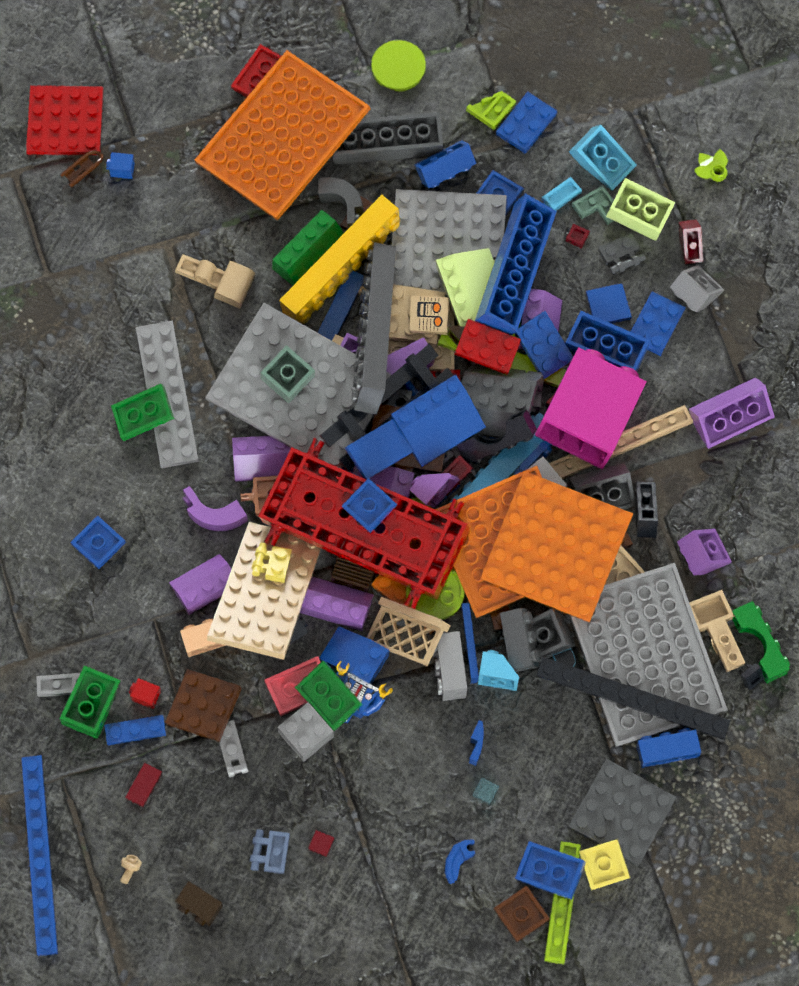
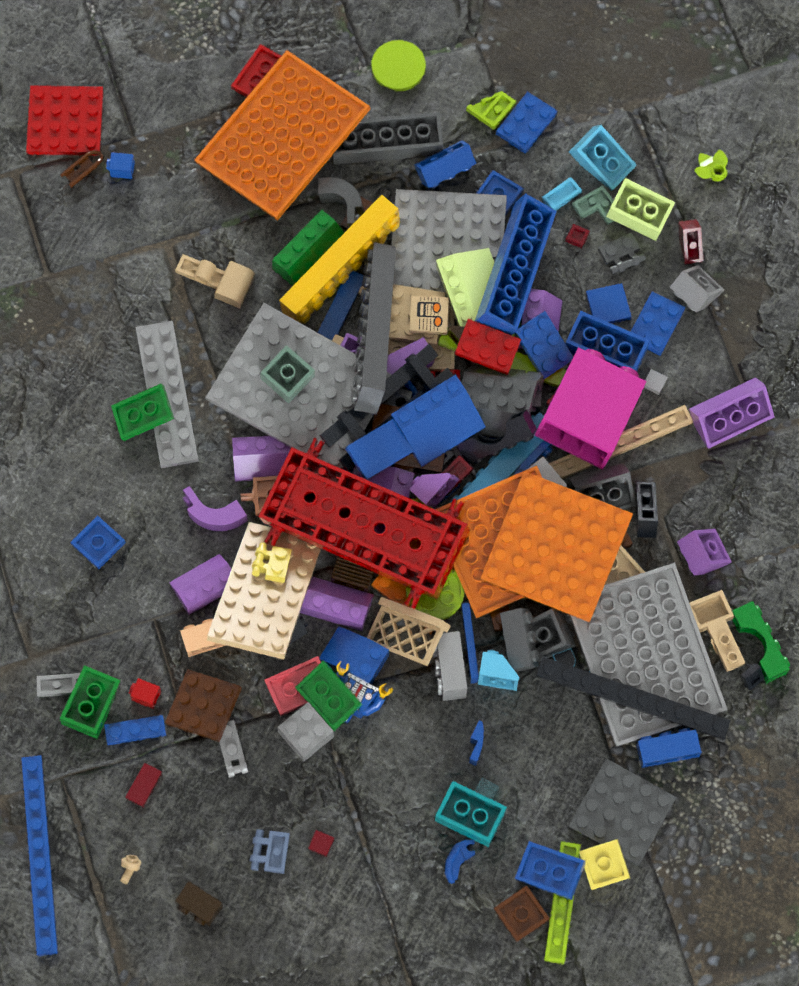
(369, 505): blue tile -> none
(470, 814): none -> teal brick
(655, 381): none -> light grey tile

